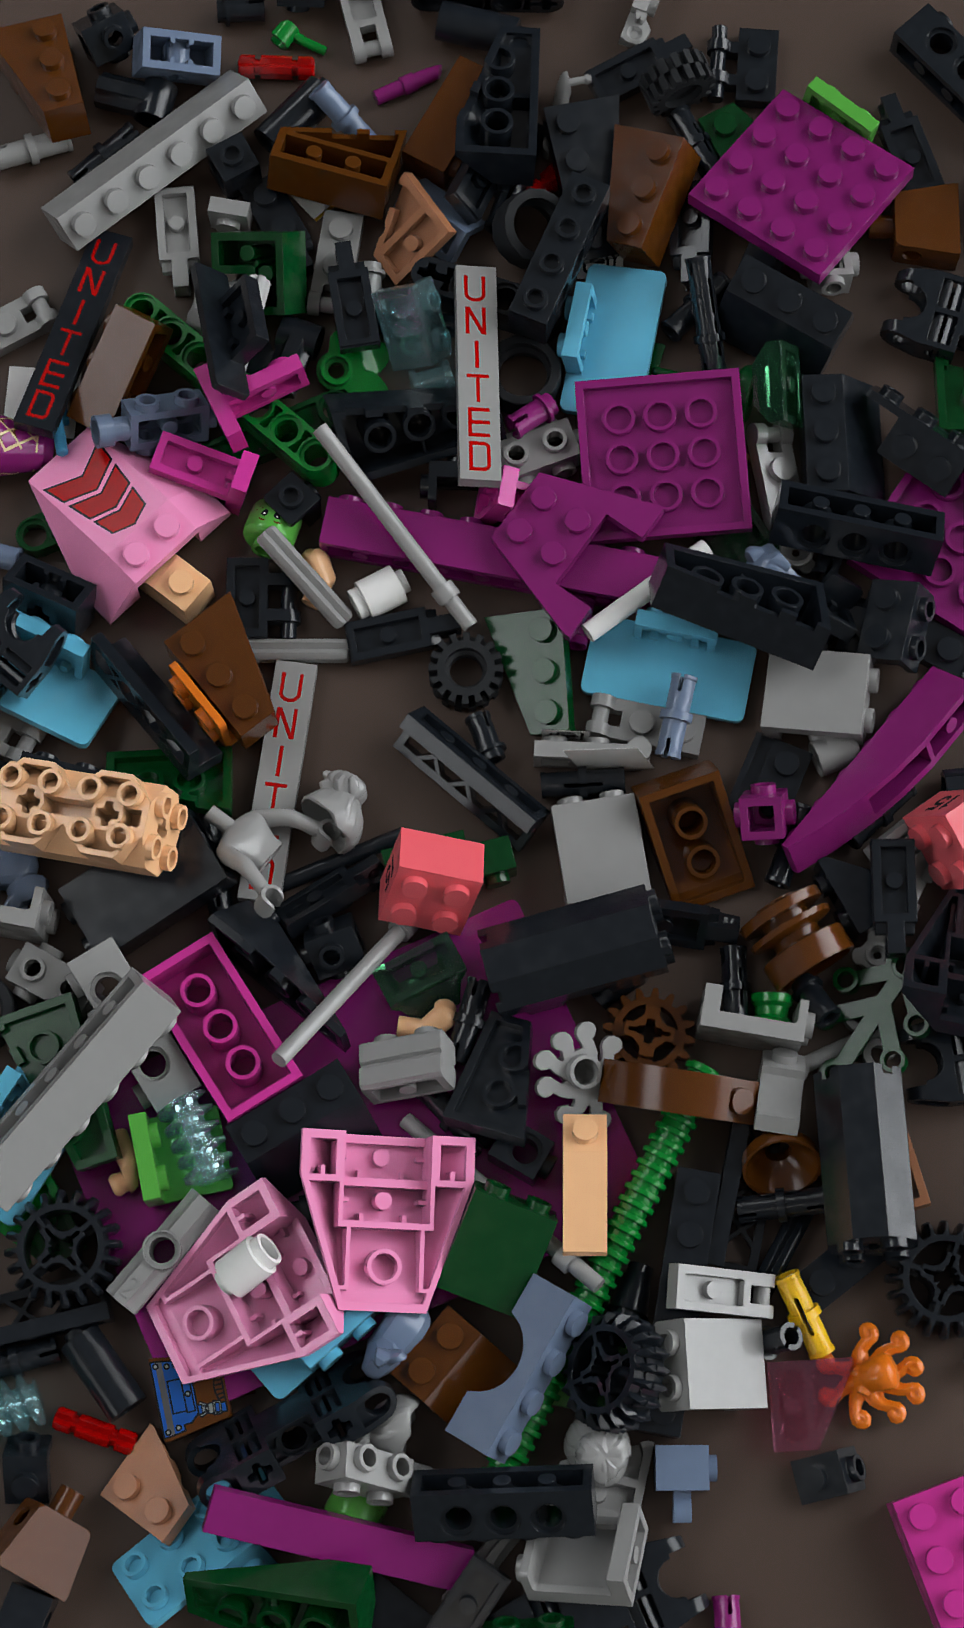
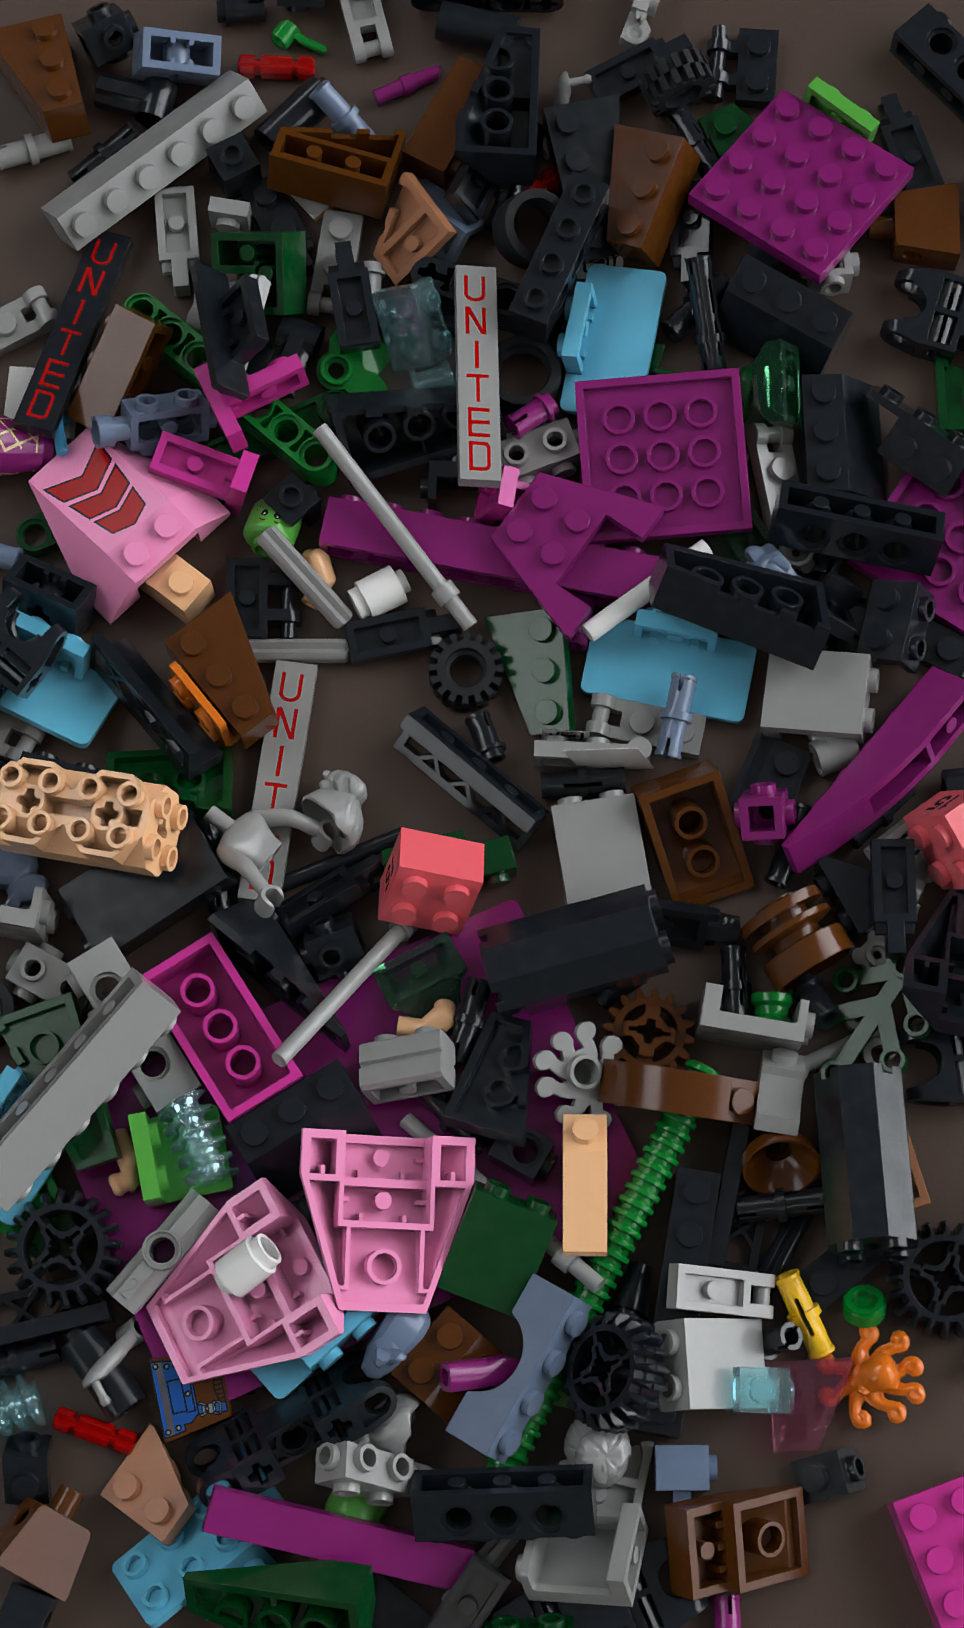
(127, 1339): none -> light grey piece
(476, 1372): none -> magenta bar
(736, 1541): none -> reddish brown slope
(762, 1390): none -> clear light blue bracket
(864, 1306): none -> green tile

